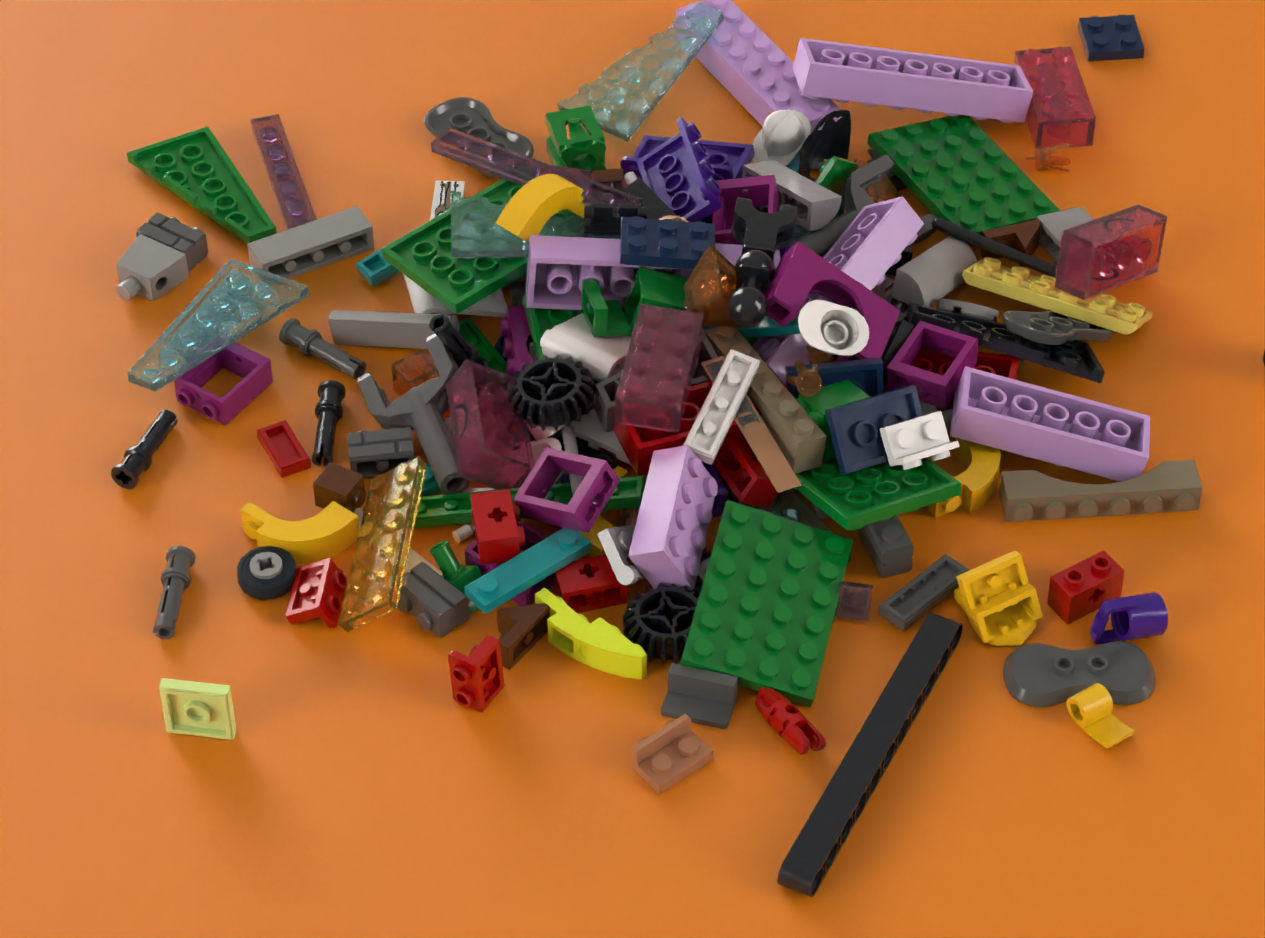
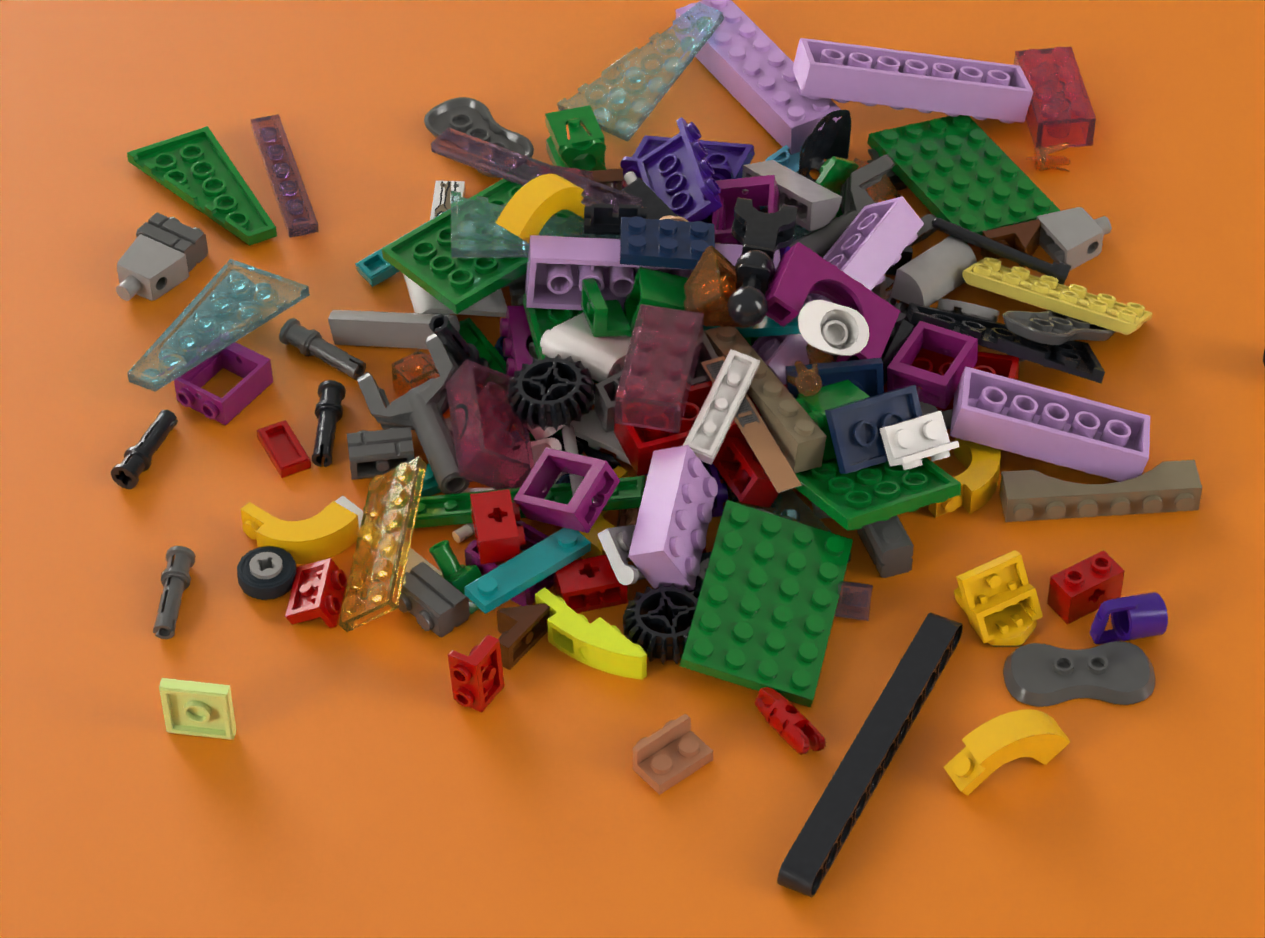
(313, 244): light grey brick -> none
(341, 486): reddish brown brick -> none
(701, 695): dark grey panel -> none
(781, 136): white piece -> none
(922, 593): dark grey plate -> none
(1003, 740): none -> yellow arch
(1093, 713): yellow panel -> none
(1110, 251): clear pink brick -> none
(1111, 38): dark blue plate -> none

